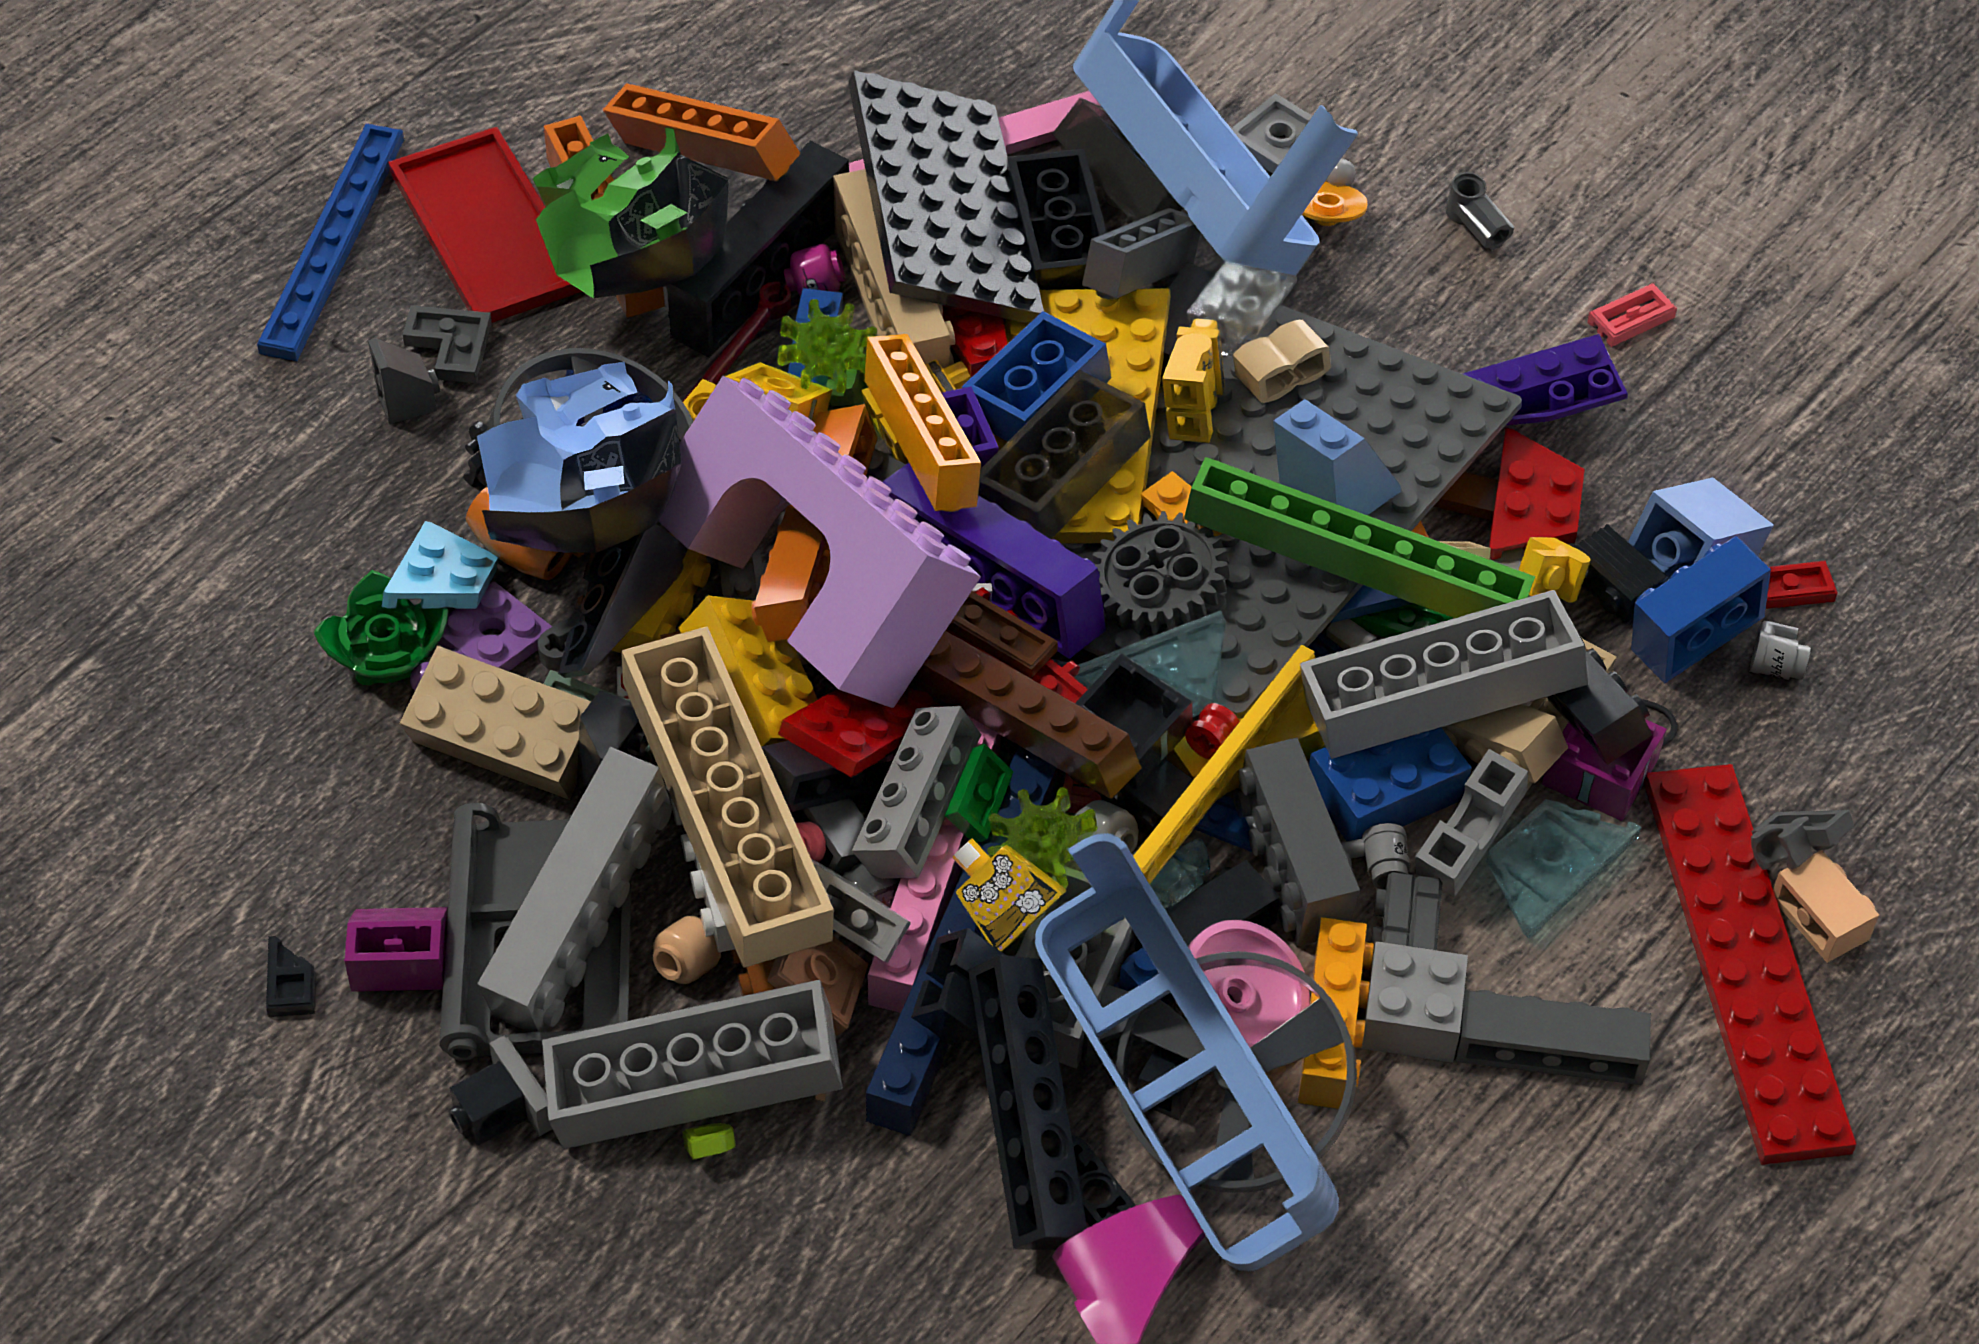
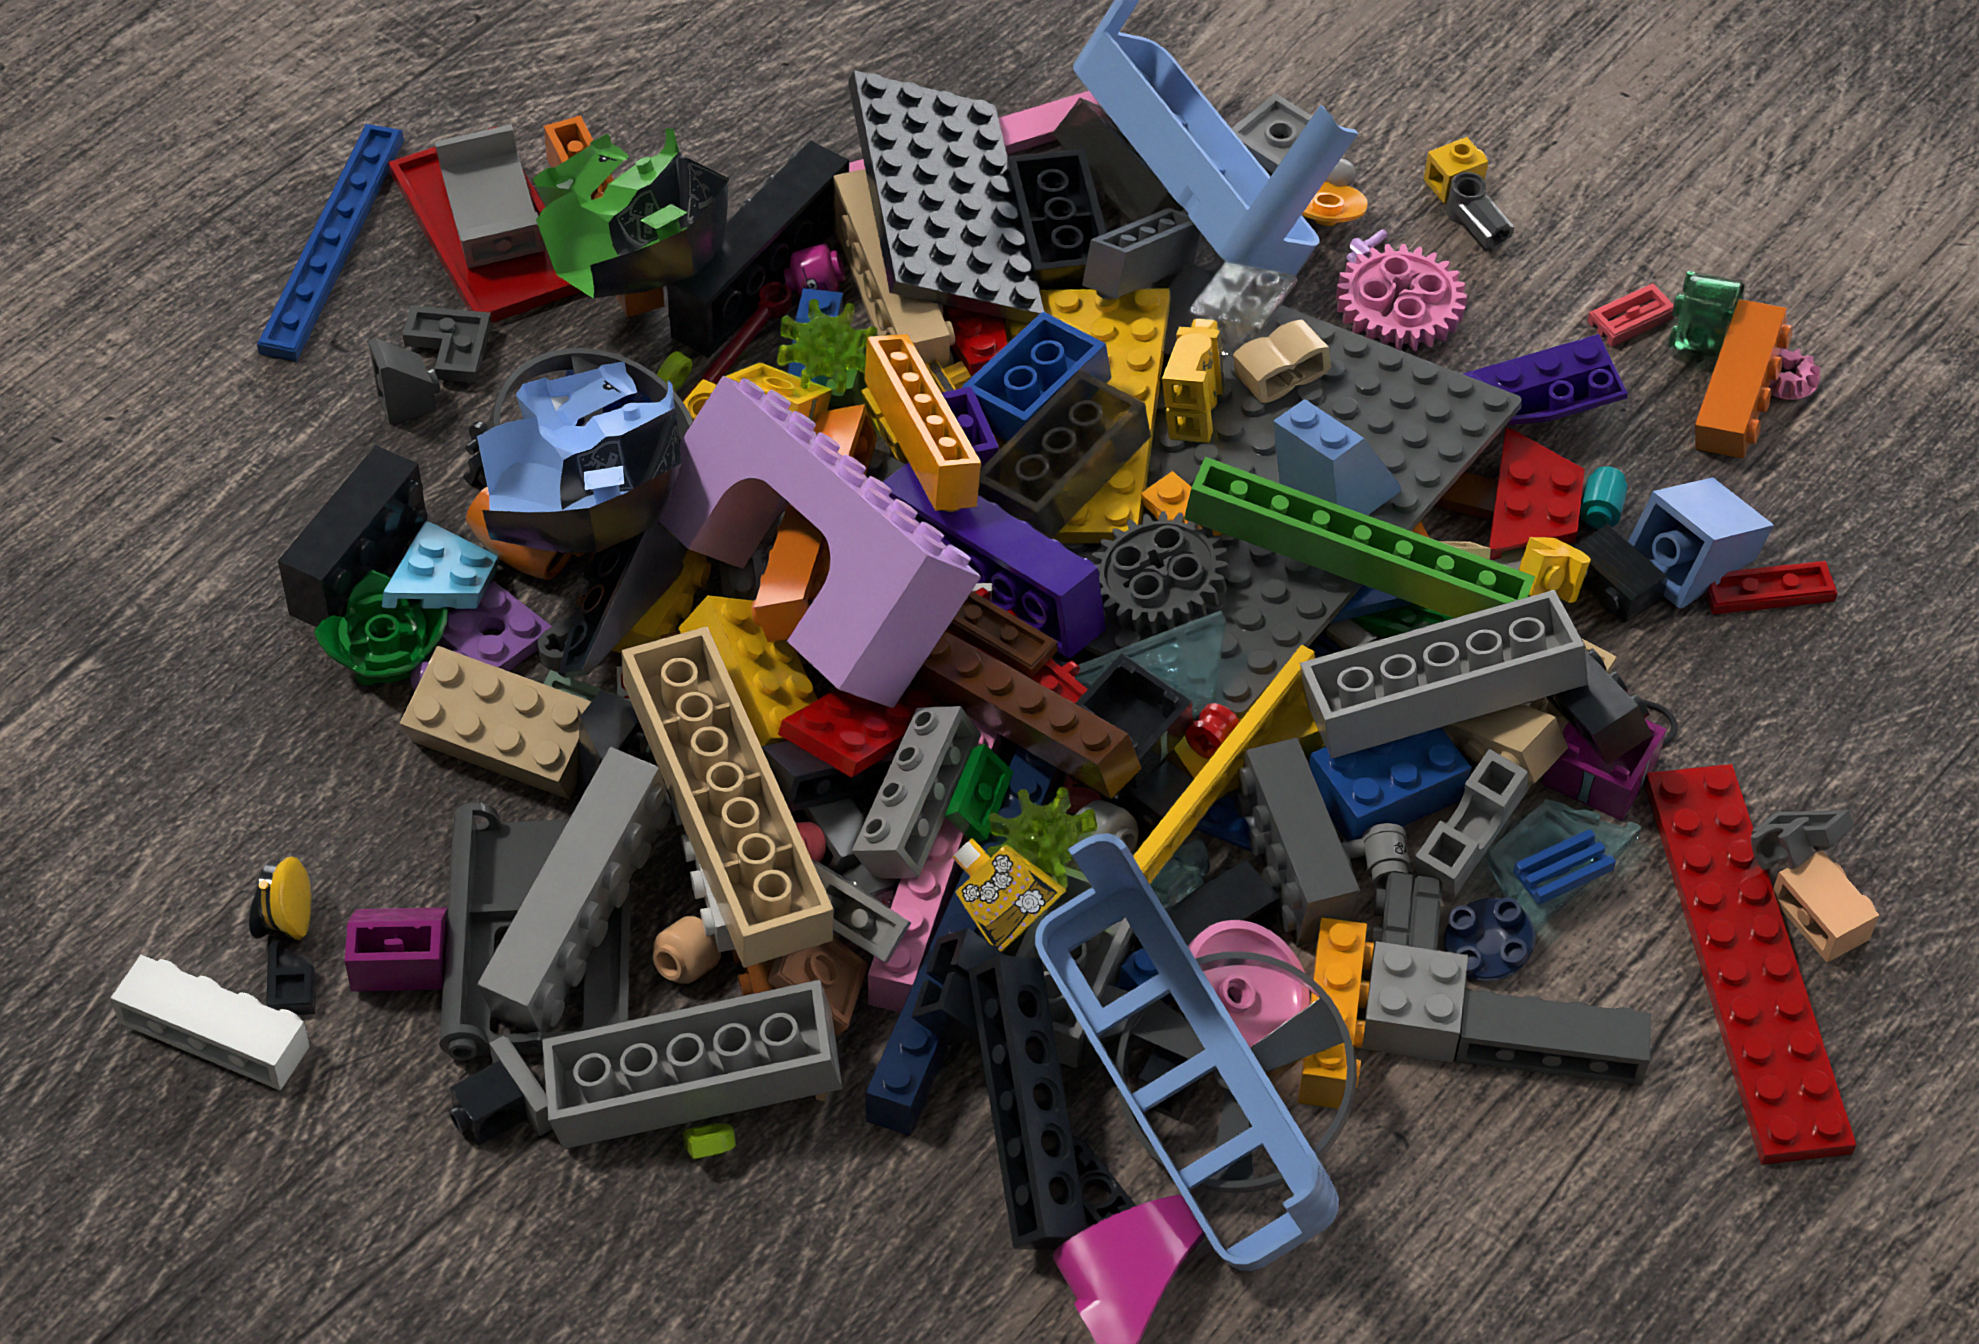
(211, 1021): none -> white brick
(281, 900): none -> yellow piece
(352, 534): none -> black brick
(489, 196): none -> light grey panel
(675, 369): none -> lime tile
(703, 131): orange brick -> none
(1363, 247): none -> lavender hand
(1419, 312): none -> bright pink gear
(1450, 160): none -> yellow brick
(1493, 935): none -> dark blue dish
(1560, 860): none -> blue tile
(1603, 497): none -> teal brick
(1700, 608): blue brick -> none
(1704, 313): none -> clear green brick
(1742, 379): none -> orange brick
(1778, 652): light grey piece -> none
(1798, 385): none -> bright pink gear

